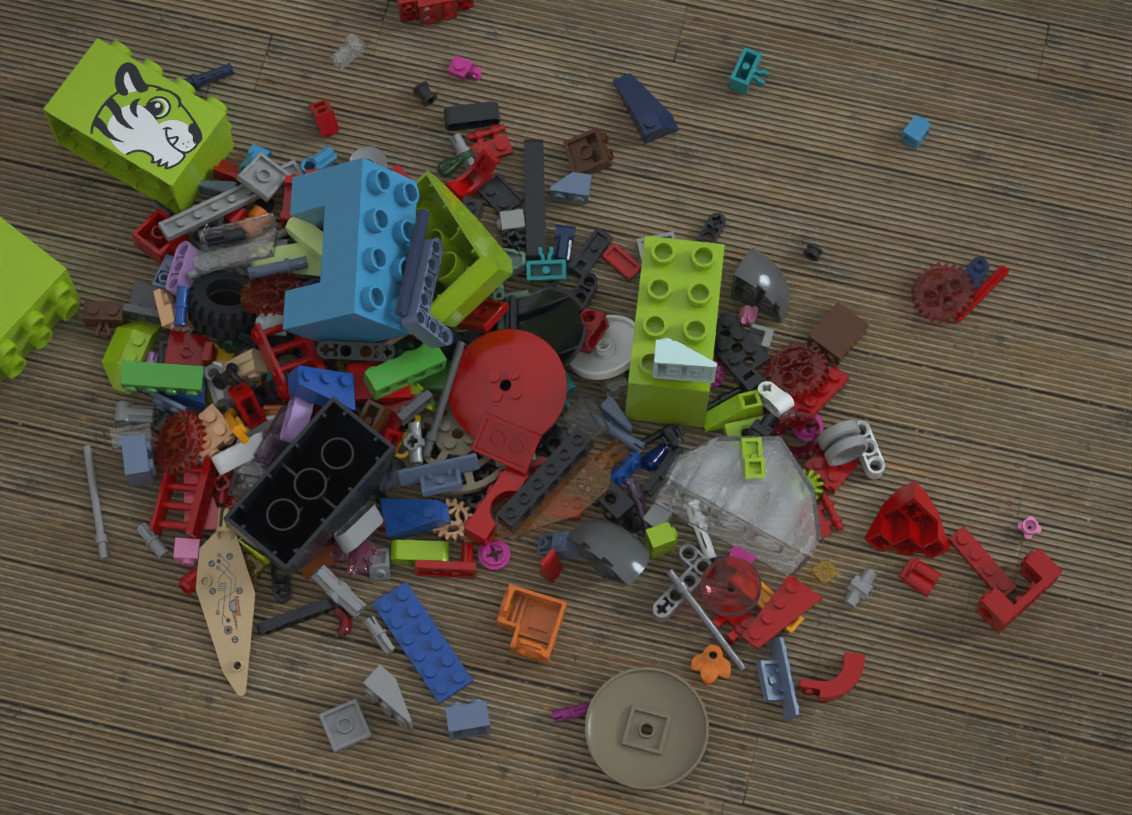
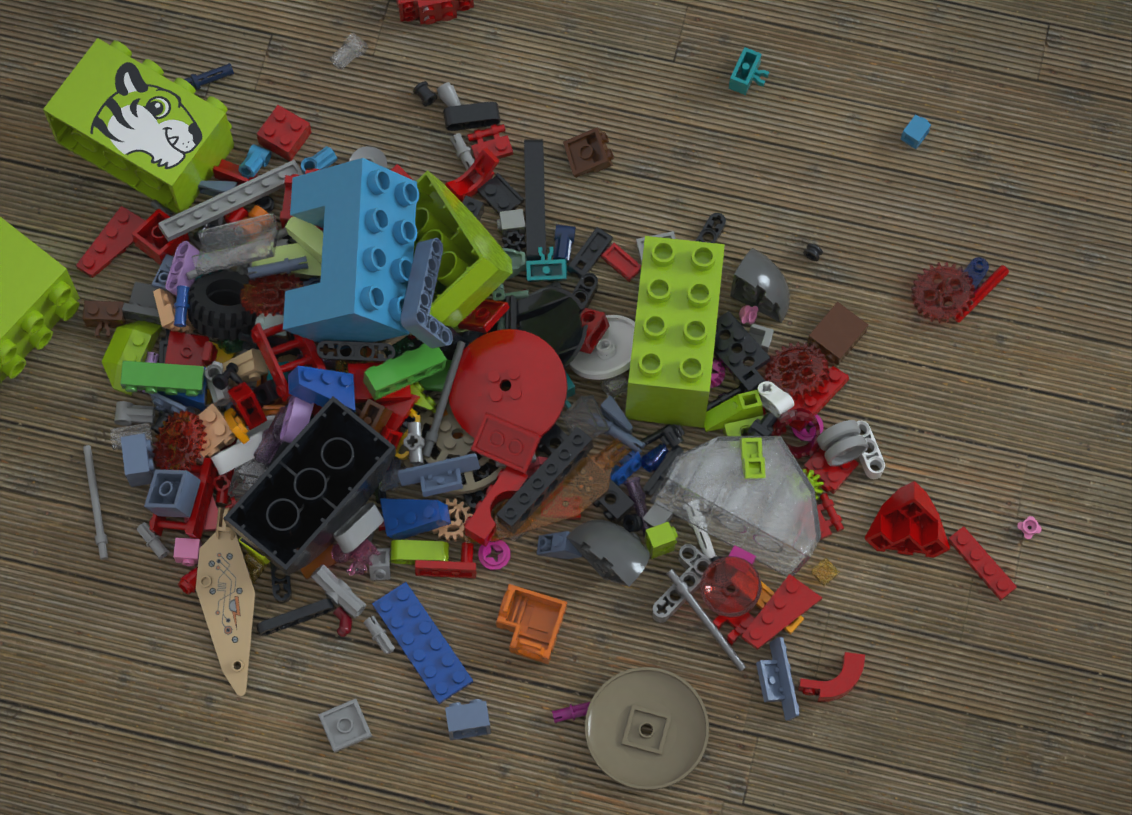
(110, 242): none -> red wing
(172, 493): none -> sand blue brick
(226, 237): black axle -> none
(263, 176): light grey plate -> none
(284, 133): none -> red brick
(324, 118): red slope -> none
(383, 688): light grey slope -> none
(412, 263): dark blue axle -> none
(419, 403): dark grey plate -> none
(448, 95): none -> light grey cone
(460, 160): clear green piece -> none
(462, 68): dark pink plate -> none
(551, 566): red slope -> none
(573, 188): sand blue slope -> none
(646, 112): dark blue wedge -> none
(681, 363): light aqua slope -> none
(709, 667): orange plate -> none
(860, 588): light grey axle -> none
(919, 576): red piece -> none
(1000, 611): red plate -> none

